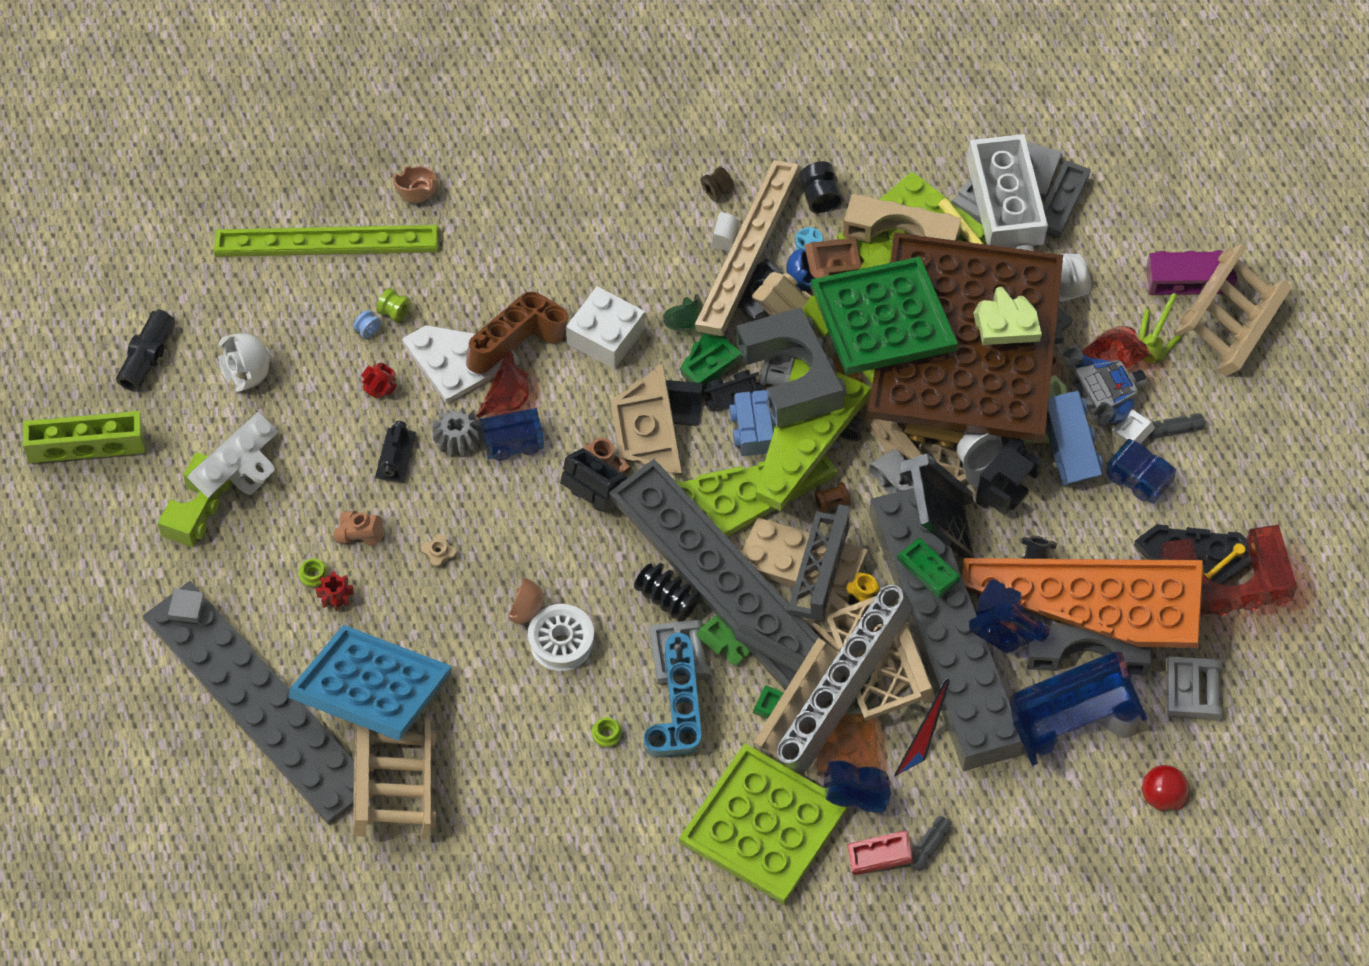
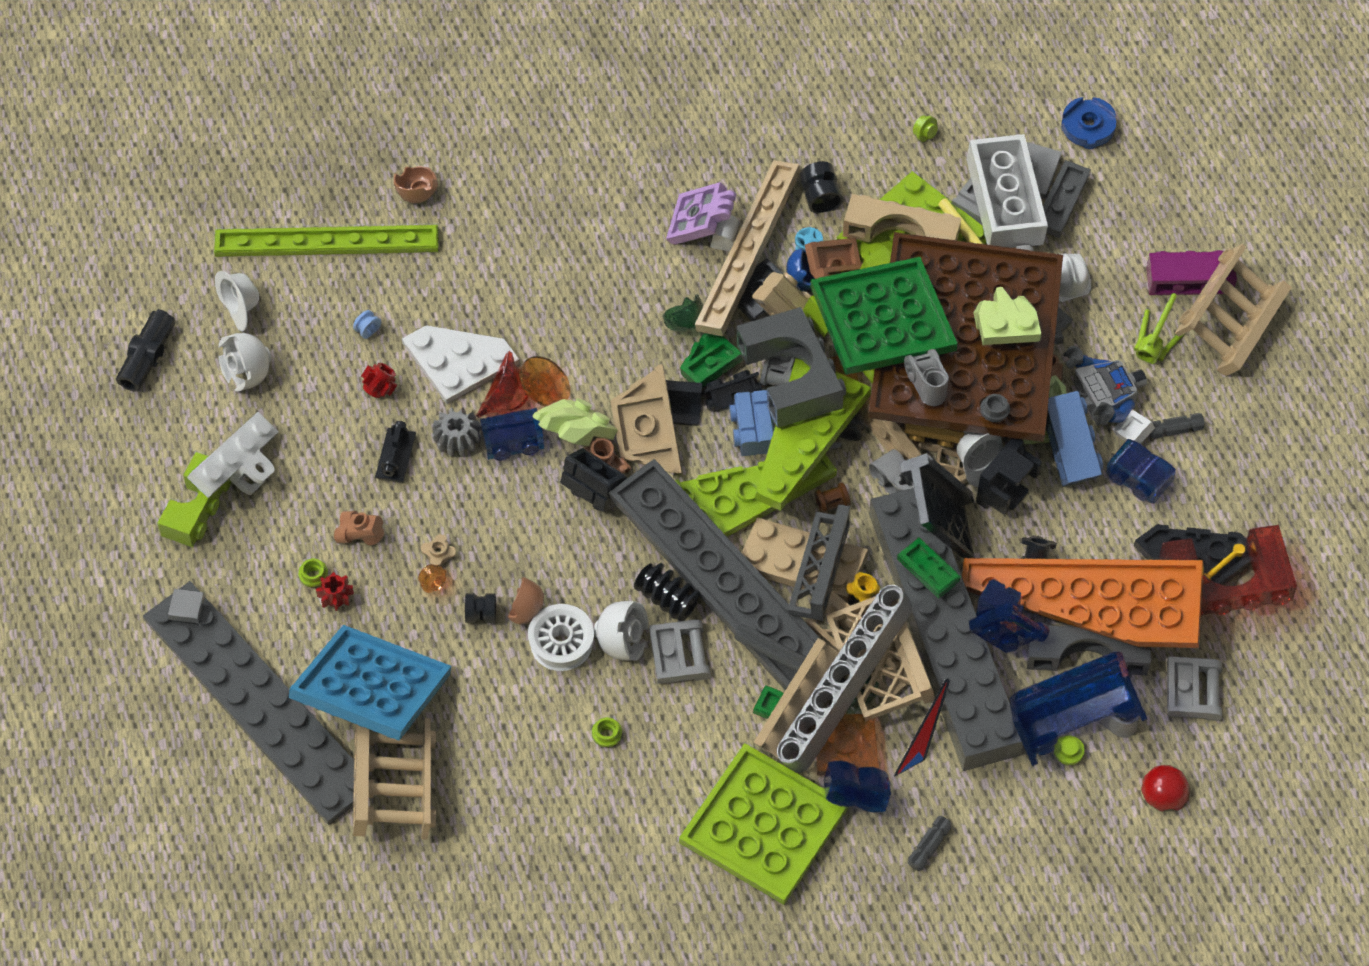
(84, 437): lime brick -> none
(238, 296): none -> white piece
(393, 305): lime wheel -> none
(432, 578): none -> clear orange plate
(480, 608): none -> black wheel
(525, 316): dark orange beam -> none
(544, 380): none -> clear orange dish
(575, 421): none -> yellowish green plate
(605, 327): white brick -> none
(619, 626): none -> white cylinder
(677, 694): dark azure beam -> none
(699, 212): none -> lavender piece
(717, 183): dark brown wheel -> none
(720, 638): bright green plate -> none
(880, 853): plate -> none
(925, 128): none -> lime plate
(928, 377): none -> light grey piece
(995, 408): none -> dark grey plate
(1069, 750): none -> lime plate
(1089, 135): none -> blue plate
(1118, 344): clear red hat -> none

